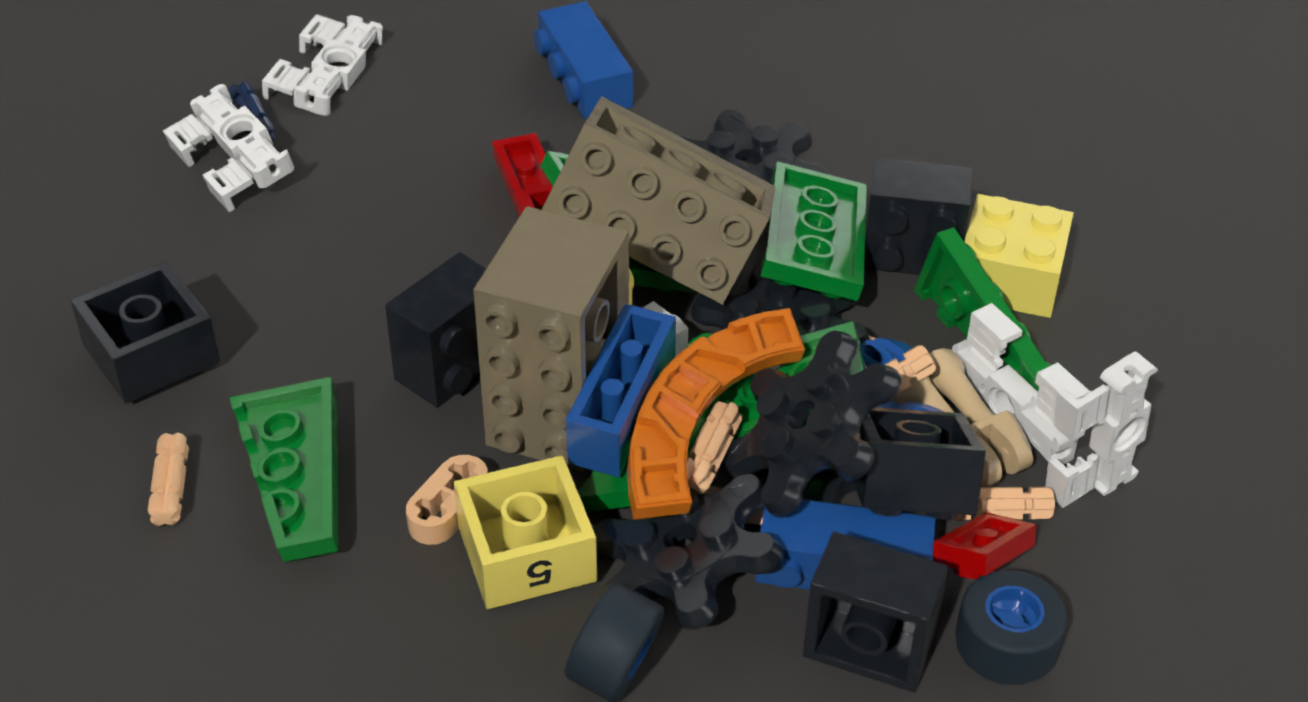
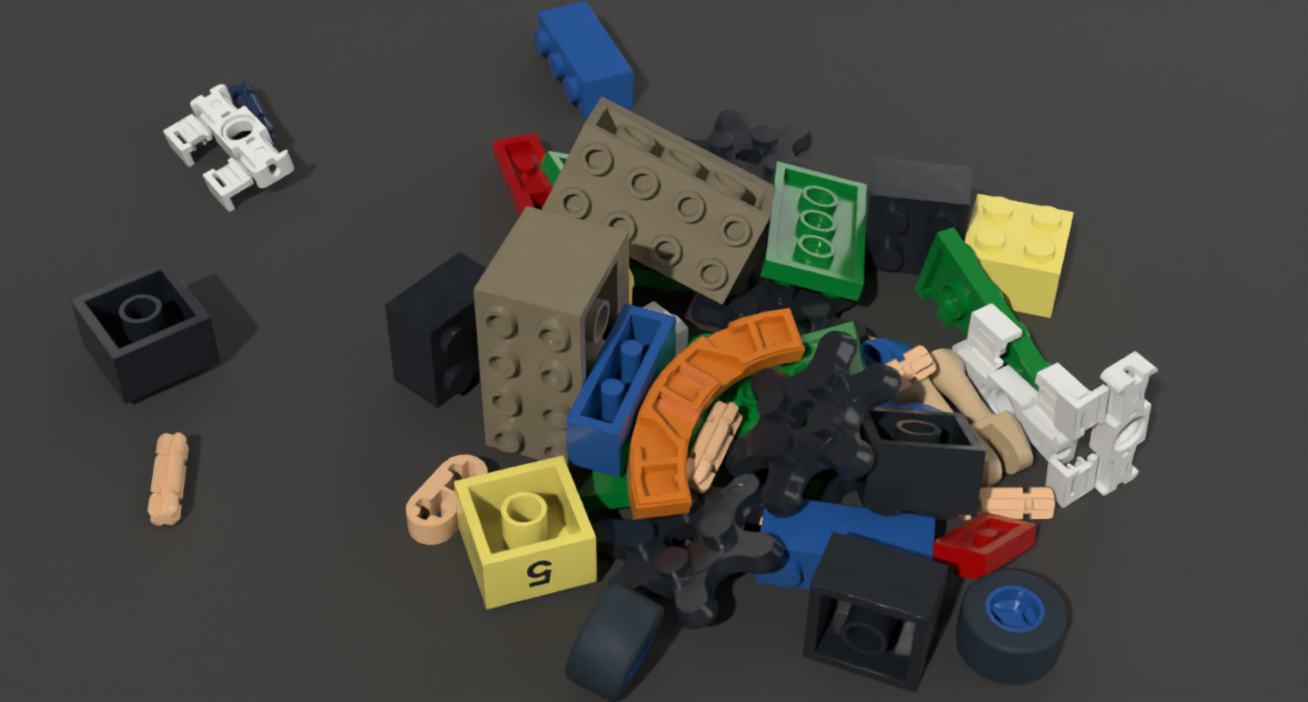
(295, 463): green wing -> none
(339, 45): white piece -> none

